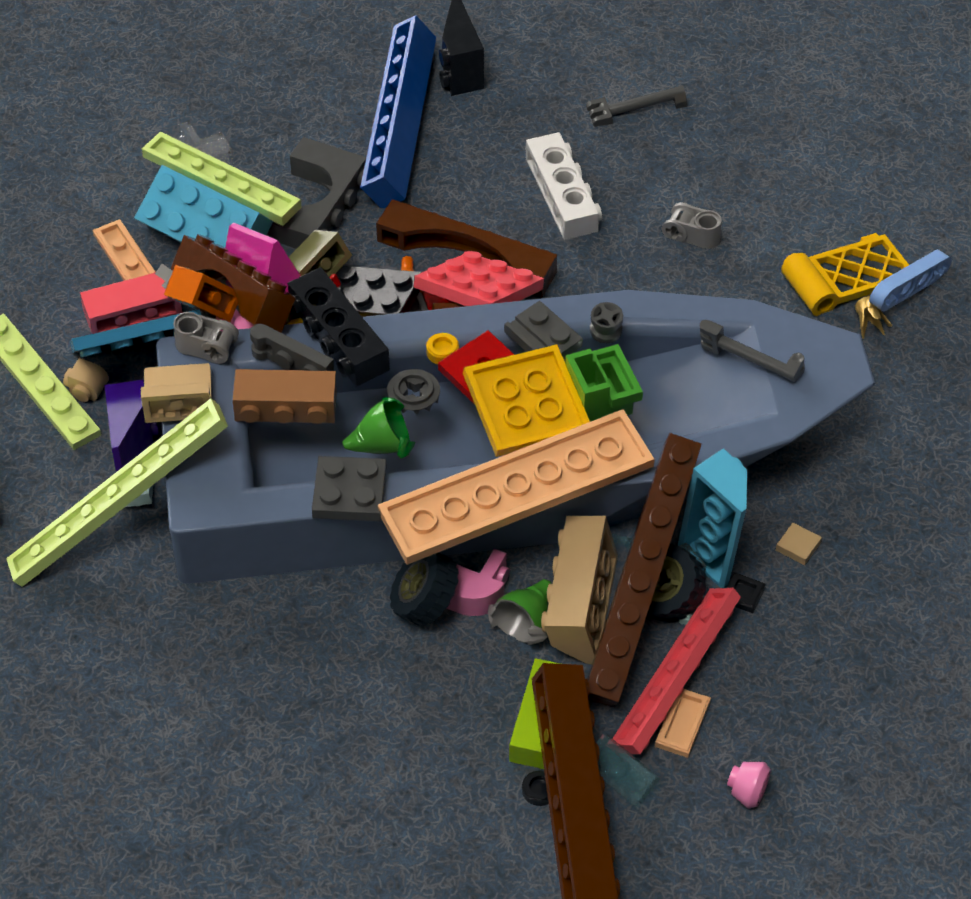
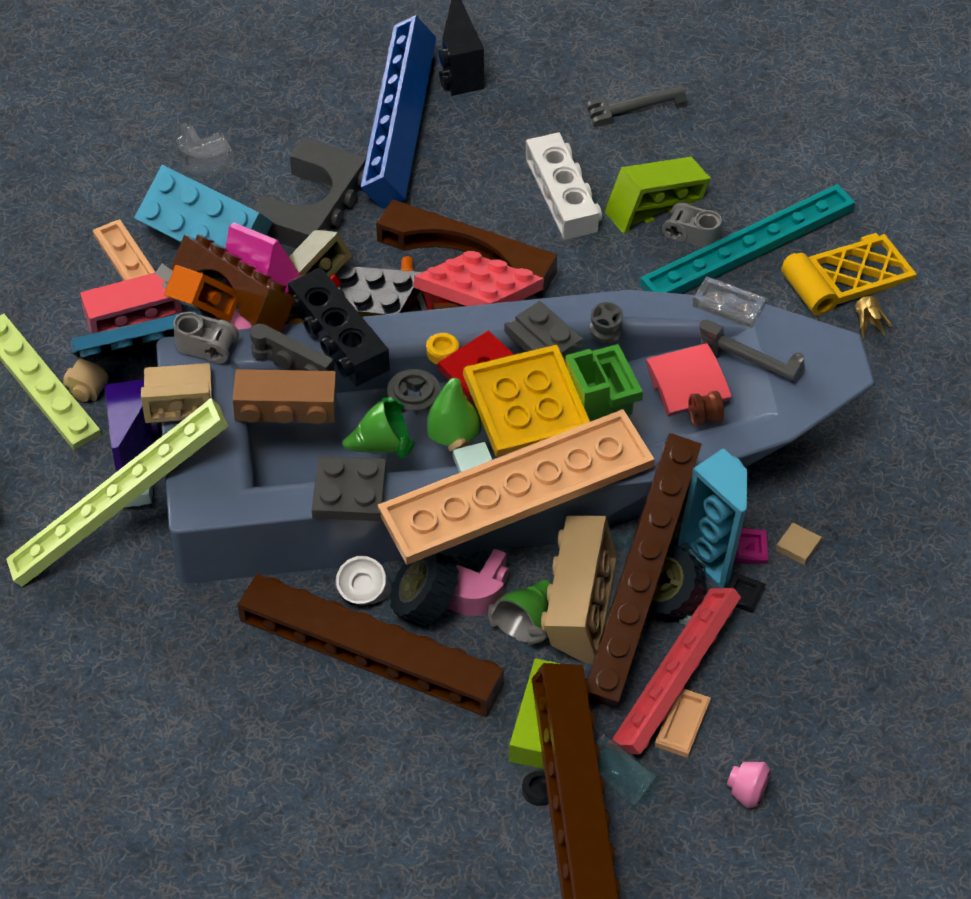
(222, 177): yellowish green plate -> none
(362, 581): none -> white piece
(372, 644): none -> reddish brown brick
(453, 418): none -> bright green hat
(471, 456): none -> light aqua tile
(653, 188): none -> lime wedge
(684, 374): none -> coral slope
(706, 408): none -> copper wheel
(729, 302): none -> clear plate
(749, 242): none -> teal plate
(752, 547): none -> dark pink tile
(910, 280): light blue beam -> none

